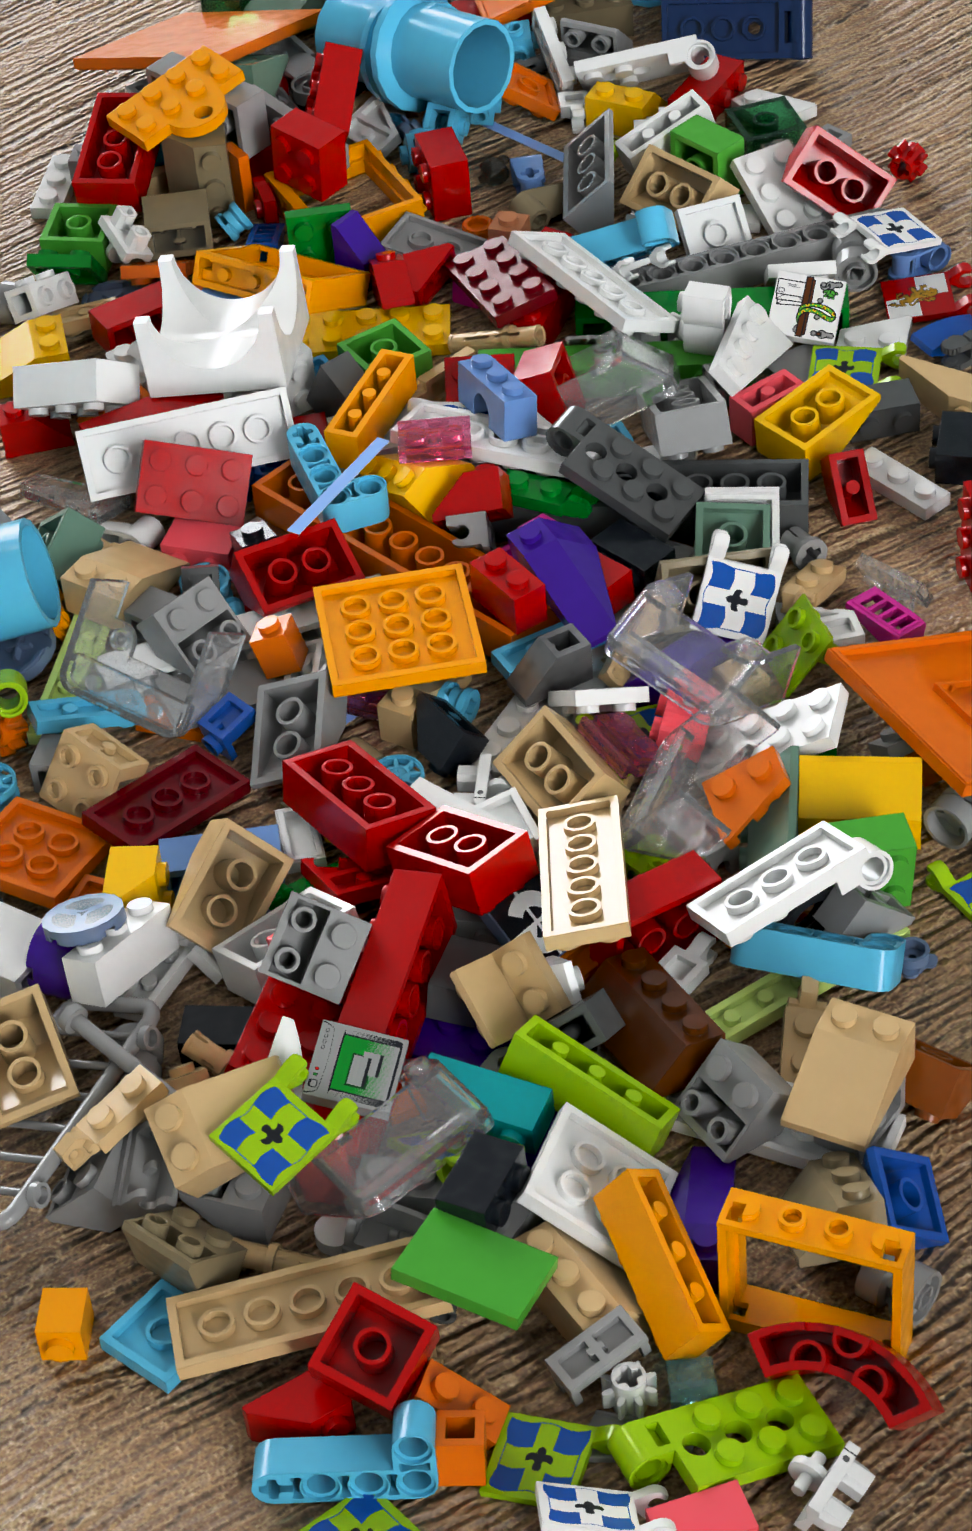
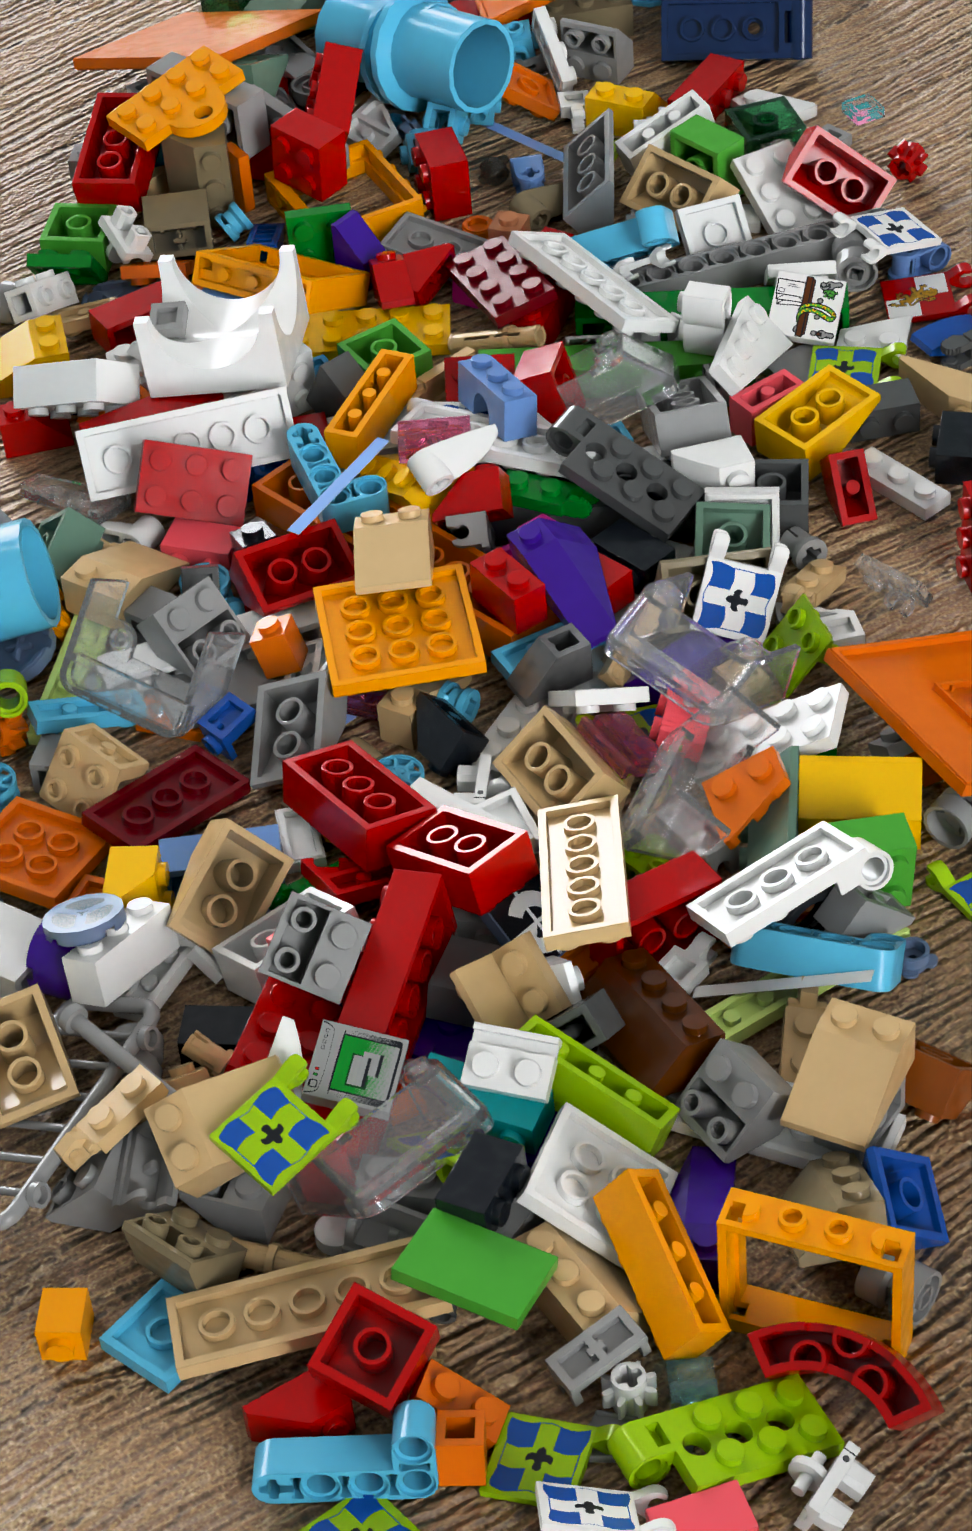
(54, 187): white plate -> none
(170, 318): none -> light grey plate
(265, 202): red plate -> none
(393, 550): none -> tan slope
(446, 460): none -> white piece
(511, 1062): none -> white plate
(649, 63): white hinge -> none
(716, 463): none -> white slope
(783, 983): none -> white sticker
(863, 109): none -> clear tile
(909, 623): dark pink slope -> none

